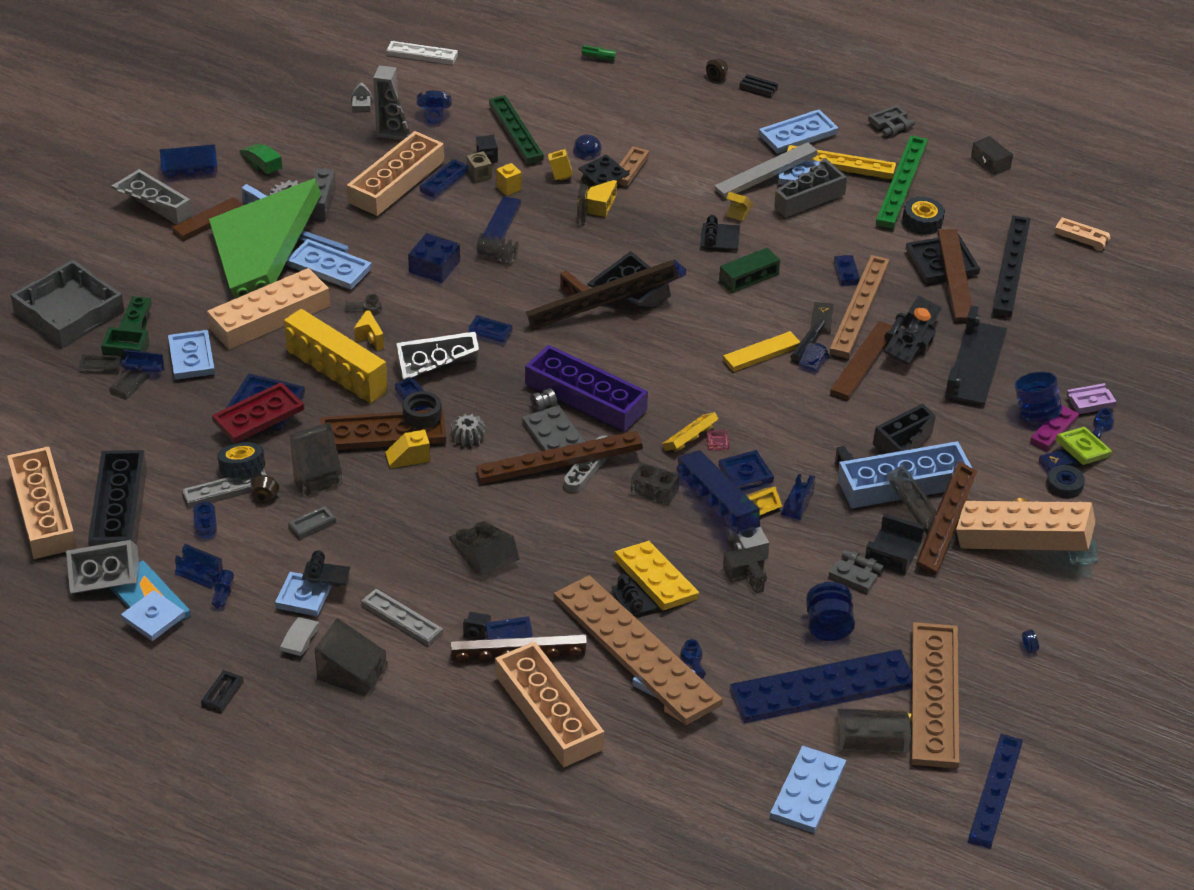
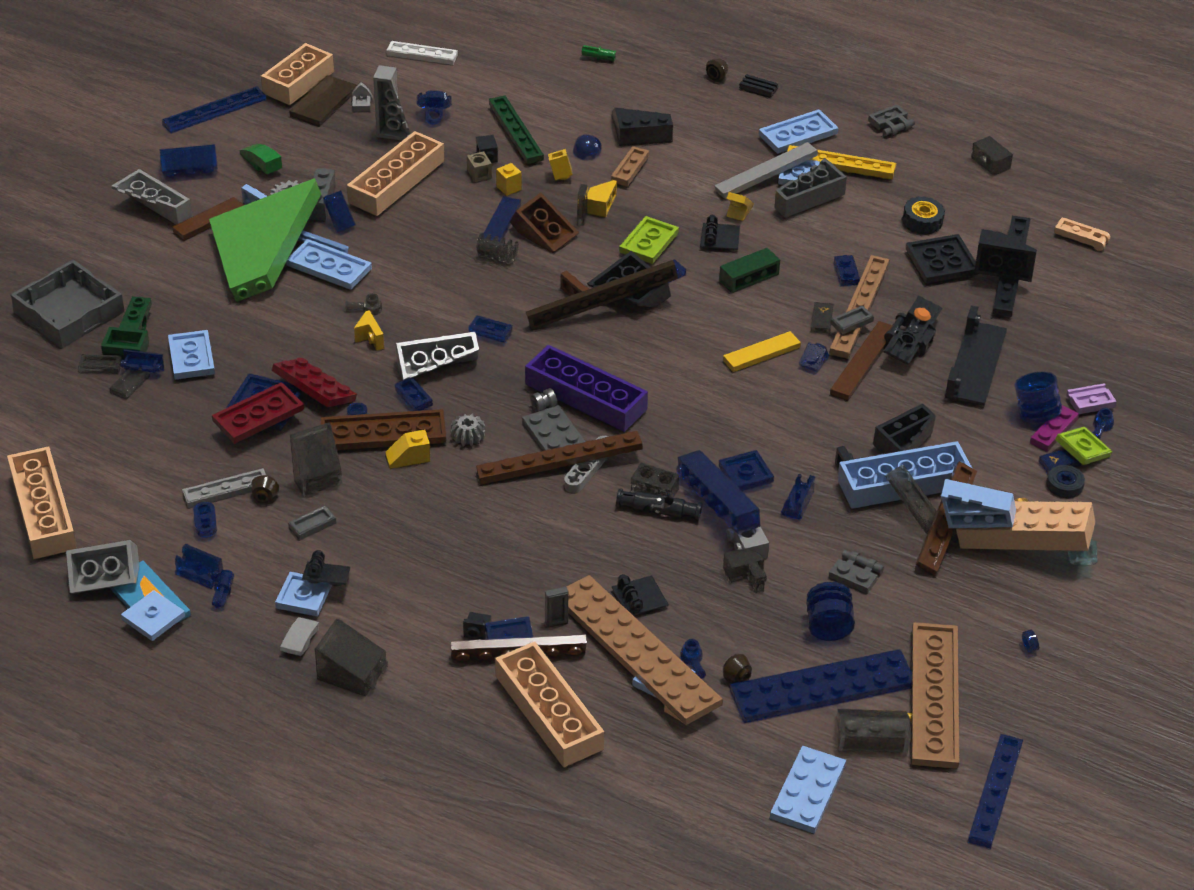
(118, 497): black brick -> none
(213, 109): none -> clear blue tile
(226, 692): black tile -> none
(241, 460): black wheel -> none
(267, 308): light nougat brick -> none
(297, 73): none -> light nougat brick
(314, 382): none -> dark red plate
(322, 100): none -> dark brown tile
(336, 356): yellow brick -> none
(339, 211): none -> clear blue plate
(357, 409): none -> clear blue tile
(402, 617): light grey tile -> none
(422, 420): black tyre -> none
(434, 258): clear blue brick -> none
(443, 178): clear blue plate -> none
(485, 547): clear smoke slope -> none
(543, 224): none -> reddish brown slope
(556, 606): none -> dark grey tile
(602, 171): black hinge -> none
(642, 127): none -> black wedge
(649, 239): none -> lime plate
(655, 503): none -> black piece
(656, 575): yellow plate -> none
(690, 432): yellow plate -> none
(718, 440): clear pink tile -> none
(737, 668): none -> dark brown cone
(766, 499): yellow panel -> none
(810, 337): black axle -> none
(852, 320): none -> dark grey tile
(895, 543): black panel -> none
(901, 182): green plate -> none
(955, 273): reddish brown tile -> none
(977, 506): none -> light blue wedge
(1004, 257): none -> black slope

